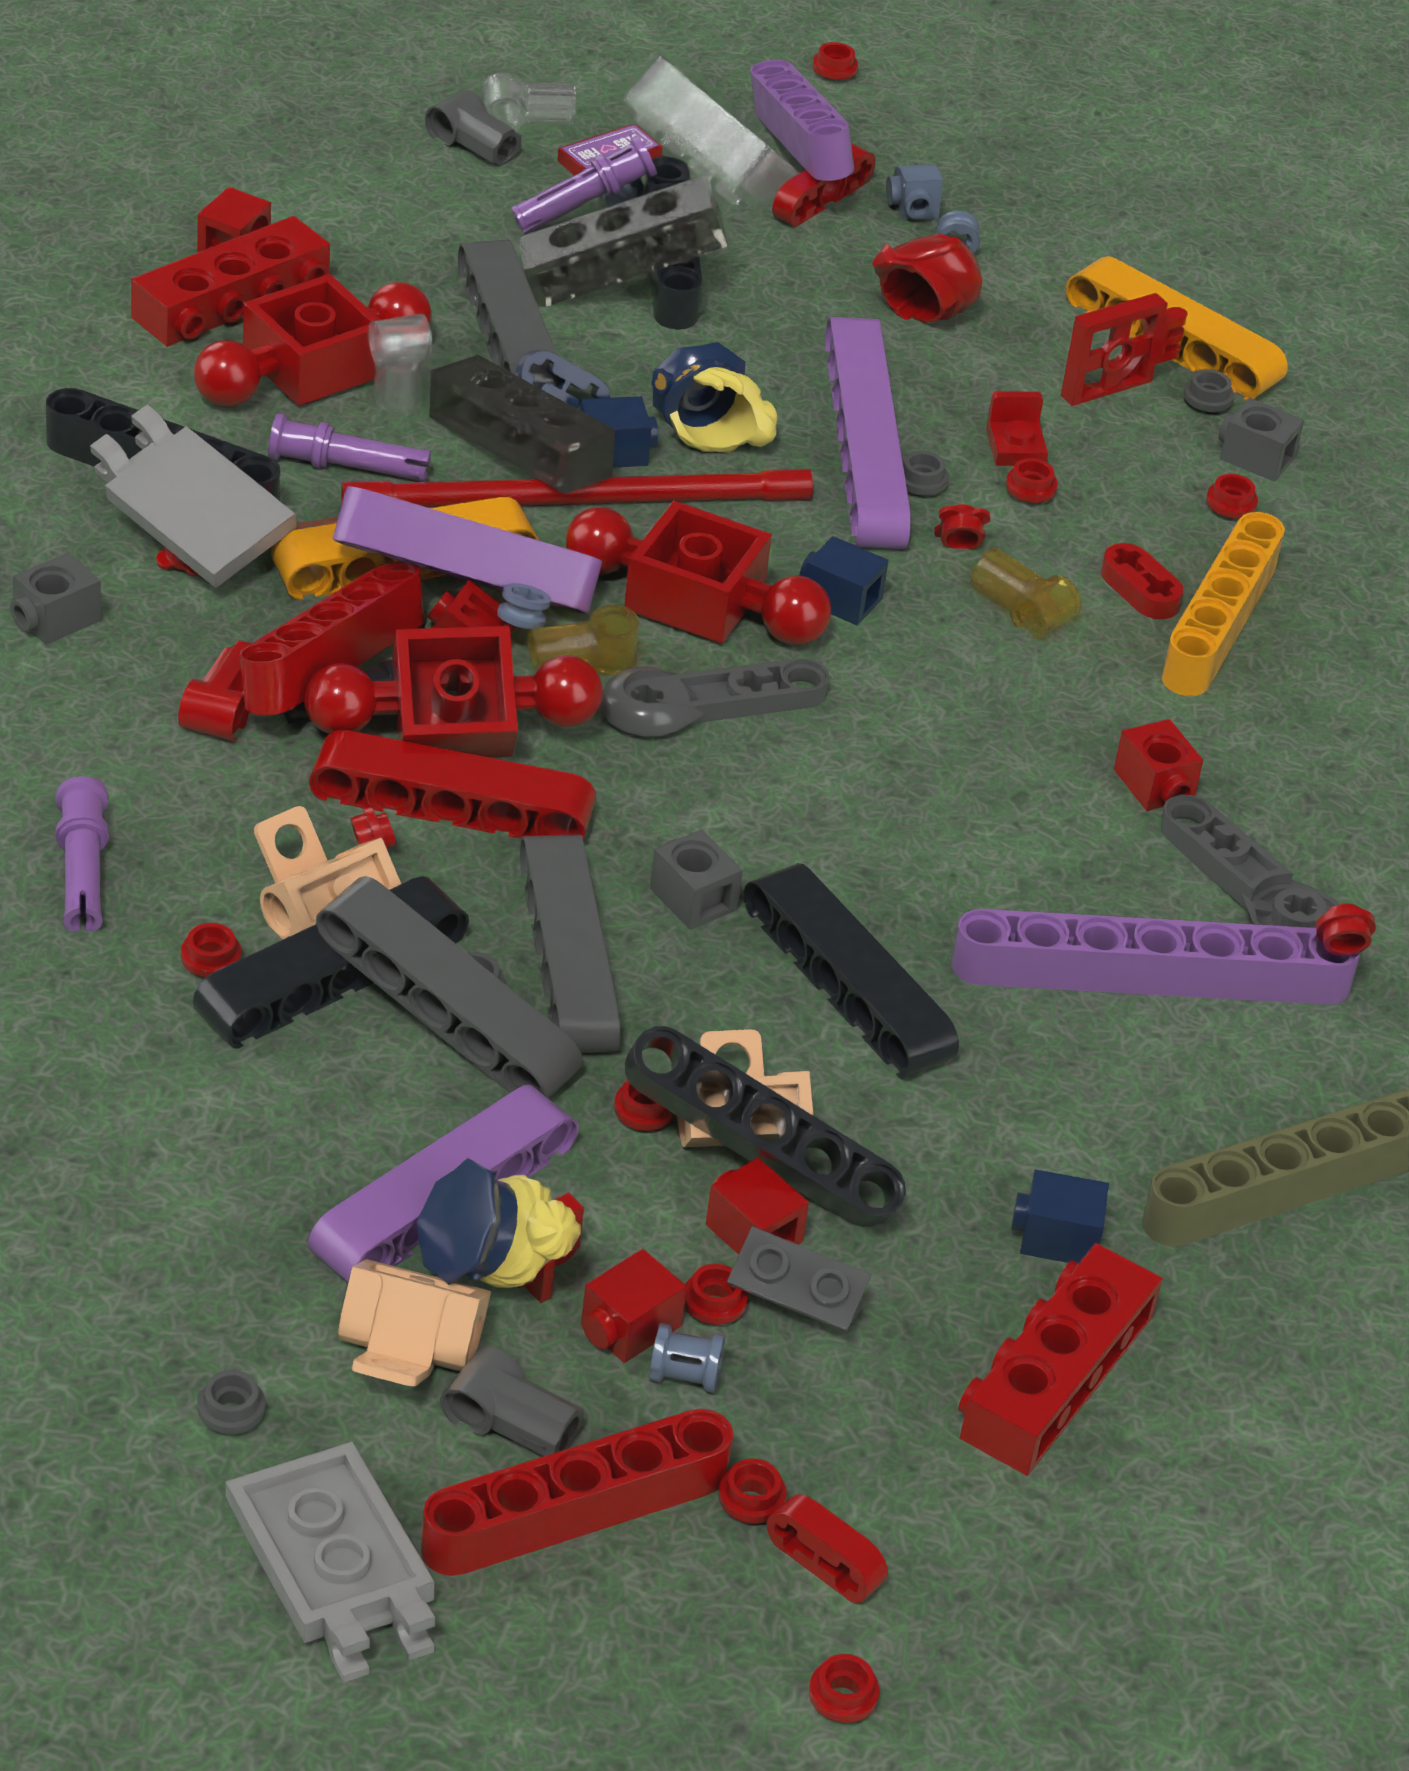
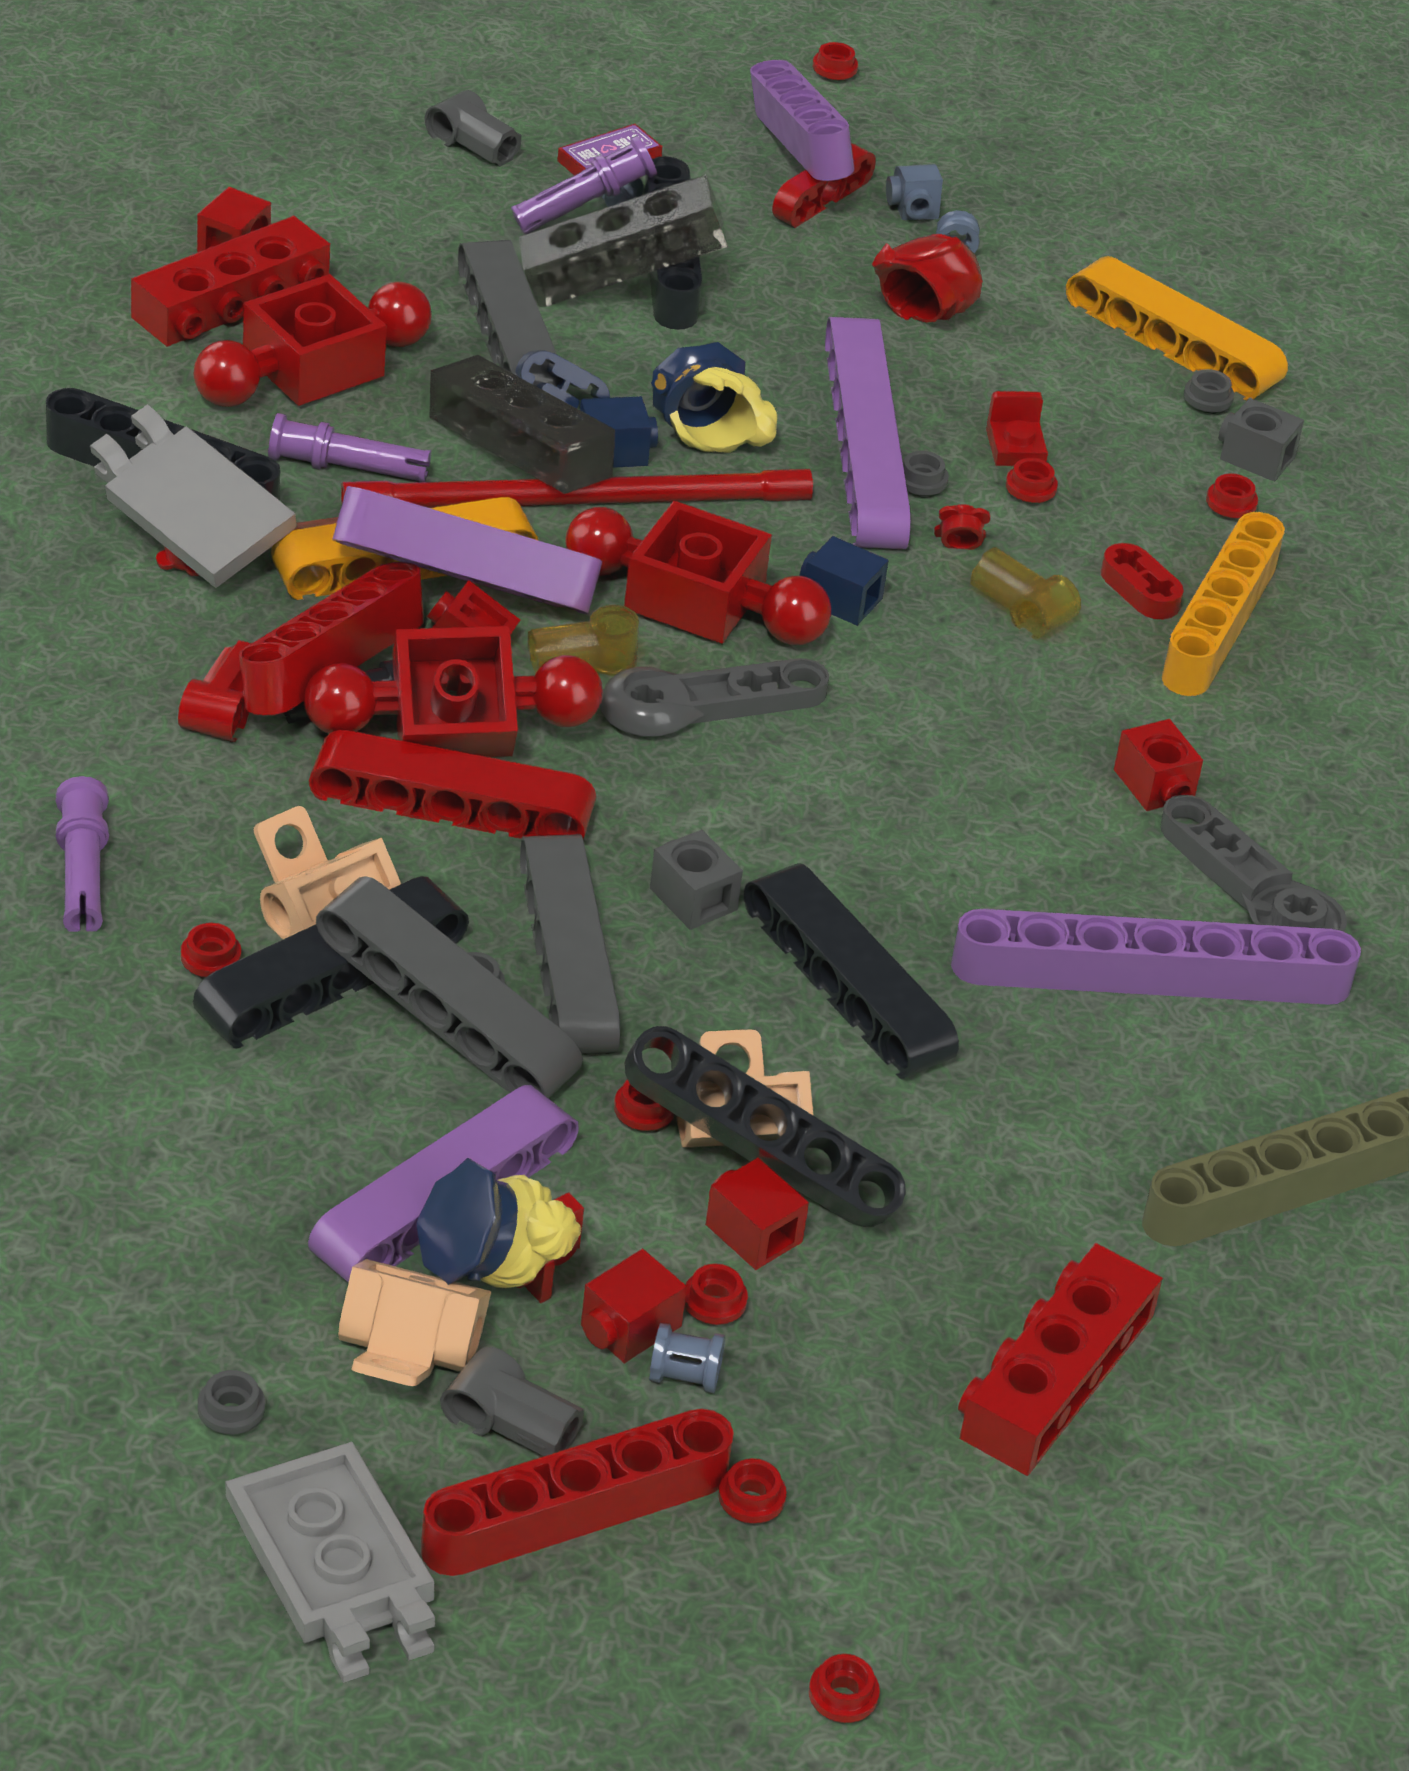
(56, 598): dark grey brick -> none
(372, 826): red plate -> none
(398, 353): clear piece -> none
(524, 606): sand blue bush -> none
(528, 101): clear piece -> none
(710, 135): clear slope -> none
(799, 1279): dark grey hinge -> none
(827, 1547): red beam -> none
(1060, 1216): dark blue brick -> none
(1138, 355): red piece -> none
(1346, 929): red plate -> none

